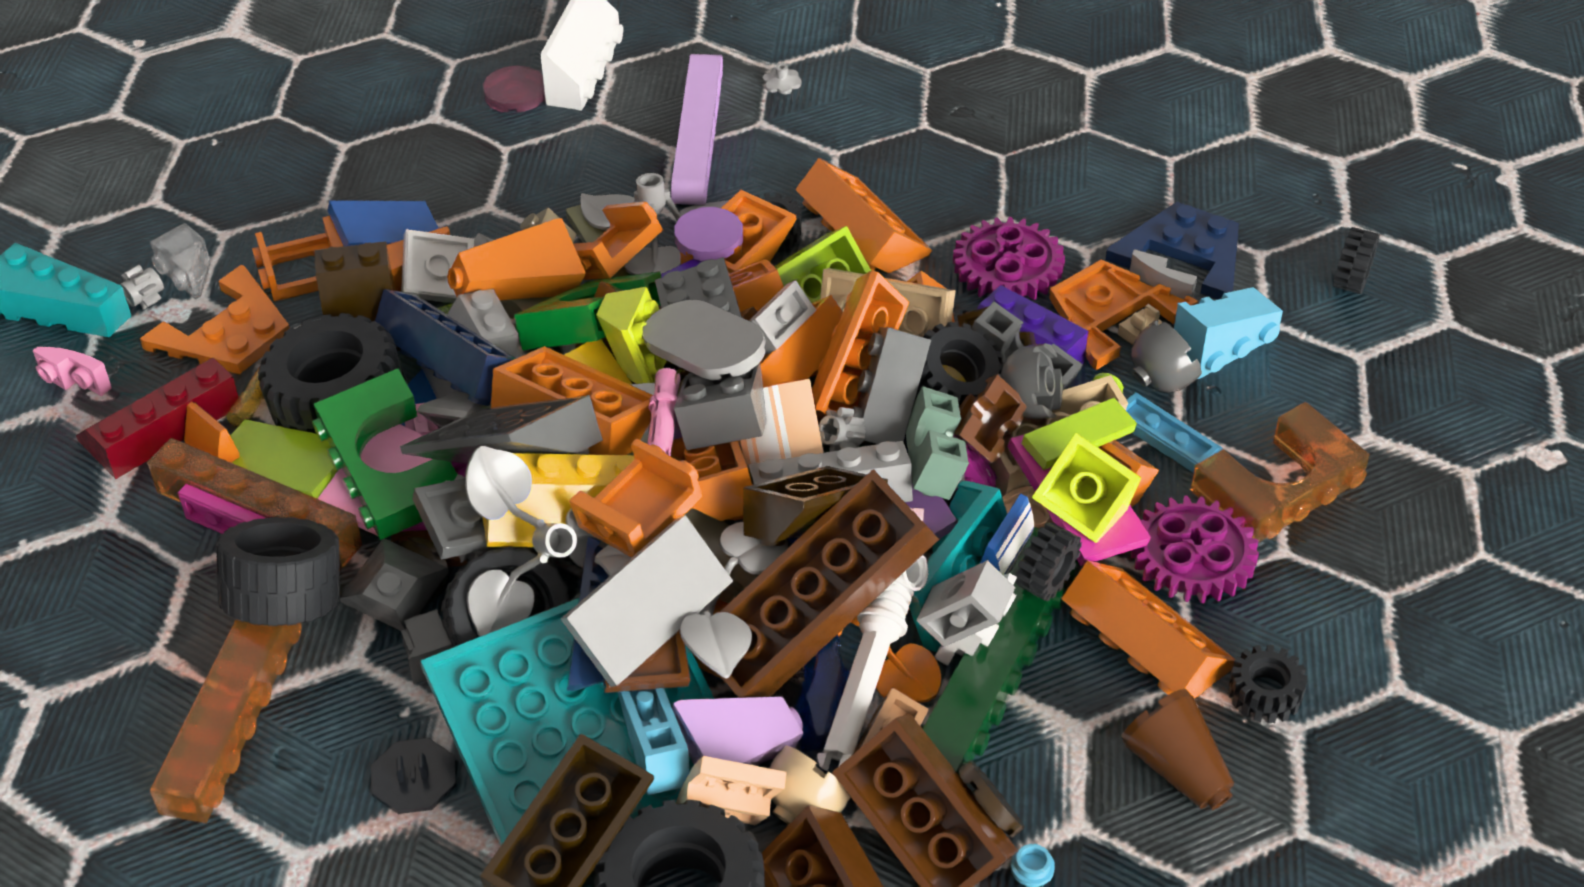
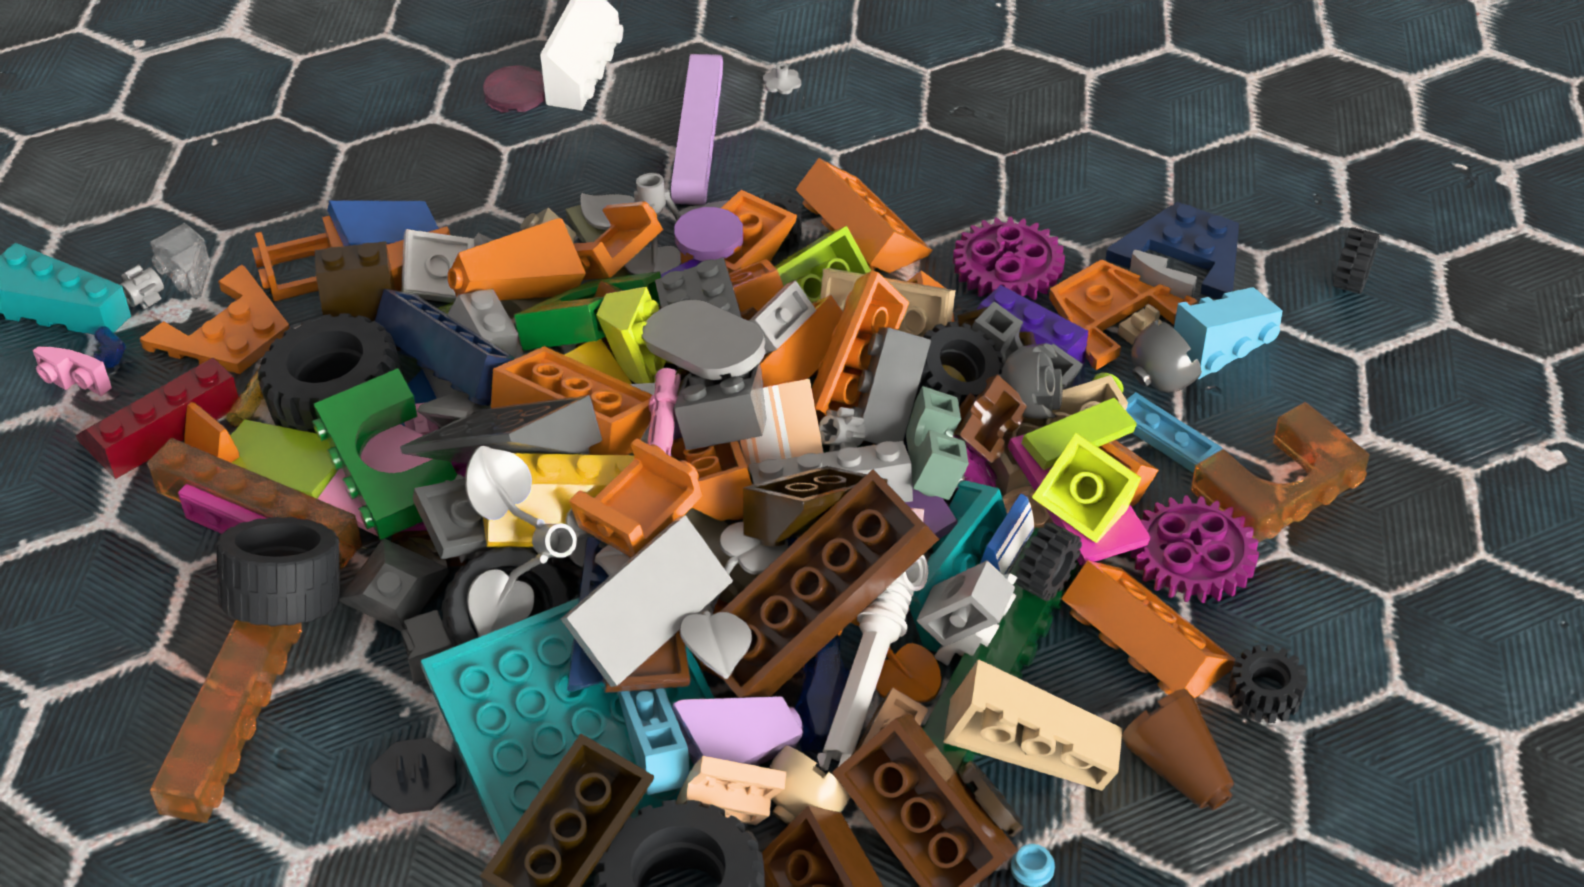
(111, 348): none -> clear blue arm
(1031, 728): none -> tan wedge

